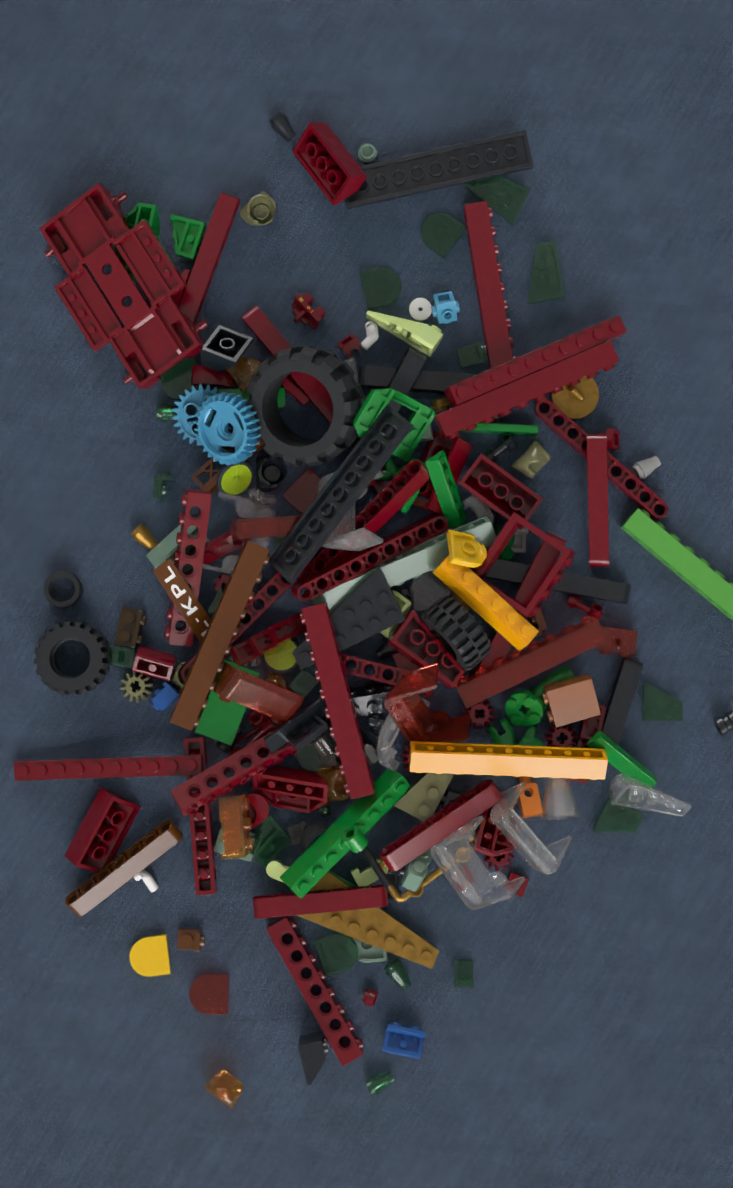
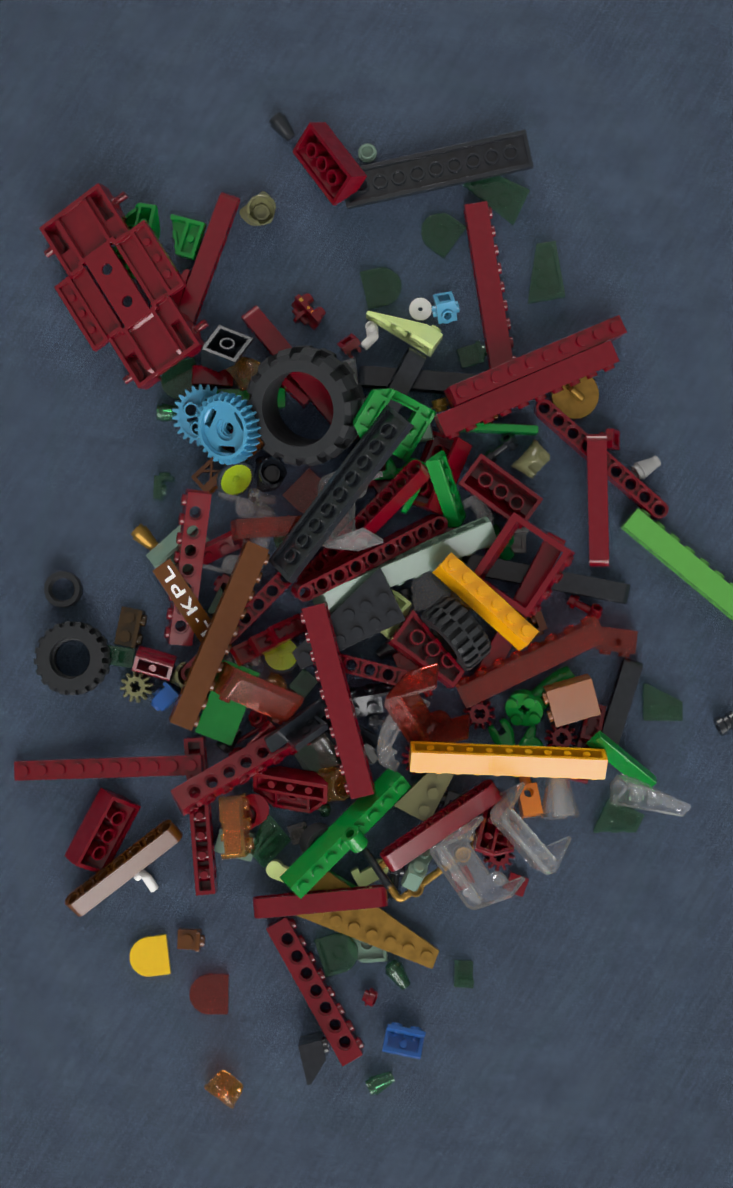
(465, 549): yellow tile -> none

